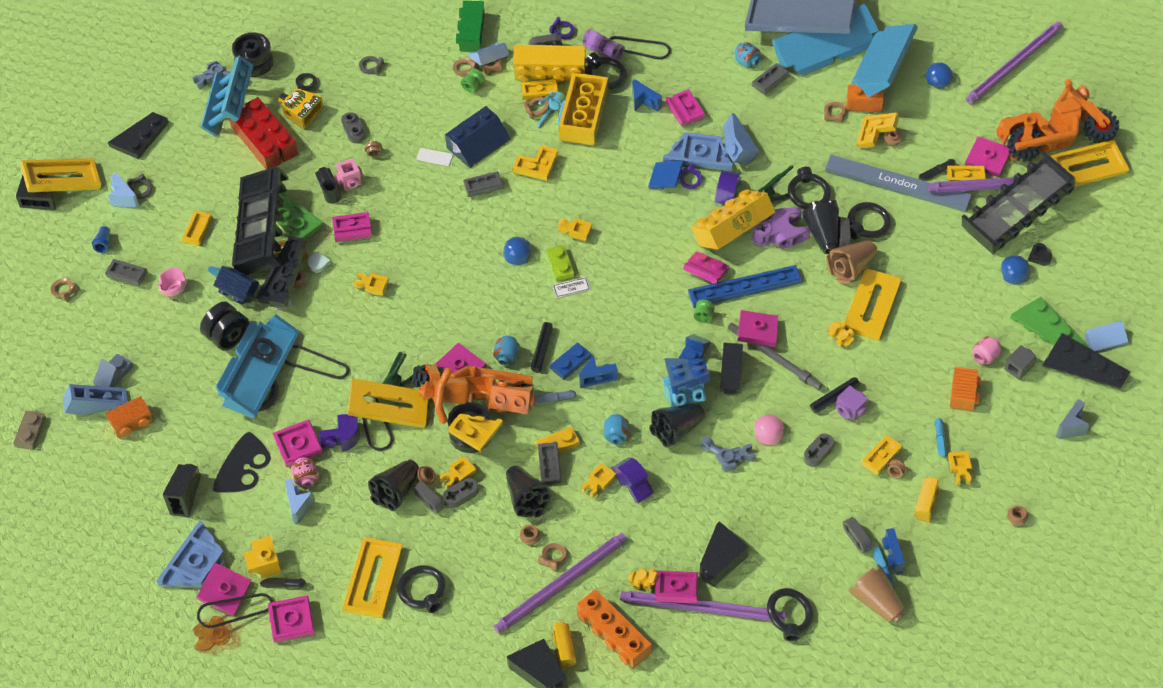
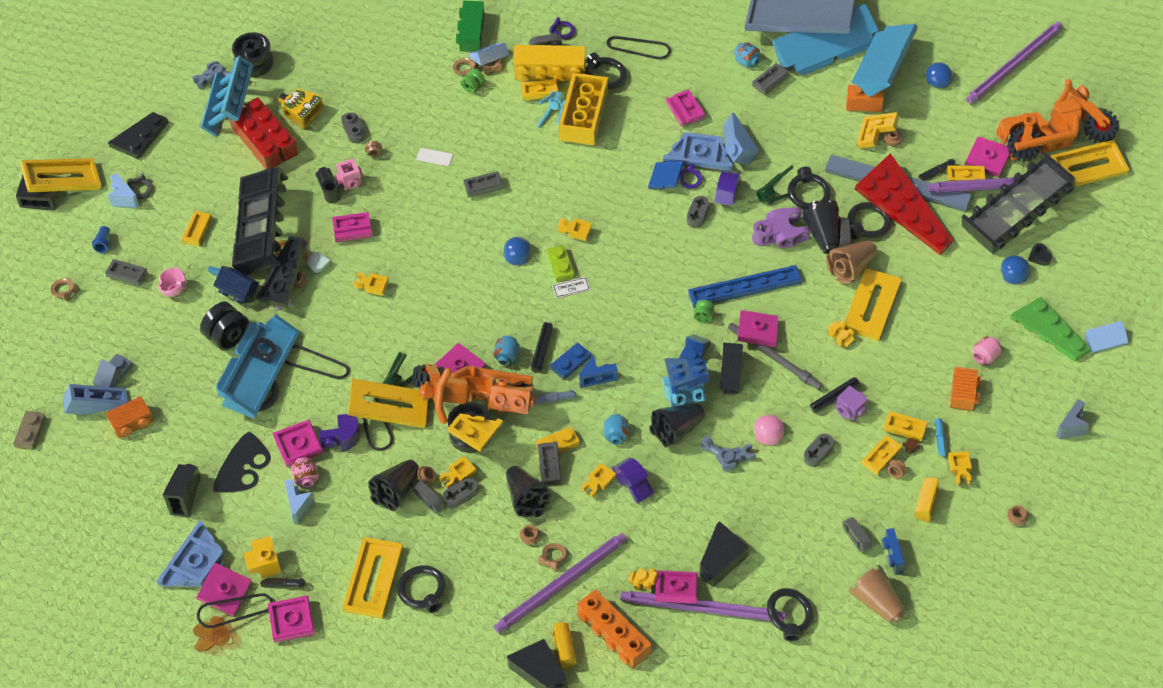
(298, 220): bright green wing -> none
(312, 87): black piece -> none
(379, 62): dark grey piece -> none
(476, 137): dark blue slope -> none
(535, 113): medium nougat piece -> none
(538, 167): yellow plate -> none
(601, 44): medium lavender piece -> none
(645, 95): blue slope -> none
(694, 210): none -> dark grey beam
(706, 267): dark pink plate -> none
(732, 219): yellow brick -> none
(839, 118): medium nougat piece -> none
(879, 559): dark azure piece -> none
(898, 198): none -> red wing
(905, 426): none -> yellow plate
(911, 445): none -> reddish brown piece
(1020, 362): dark grey brick -> none
(1079, 360): black wing -> none

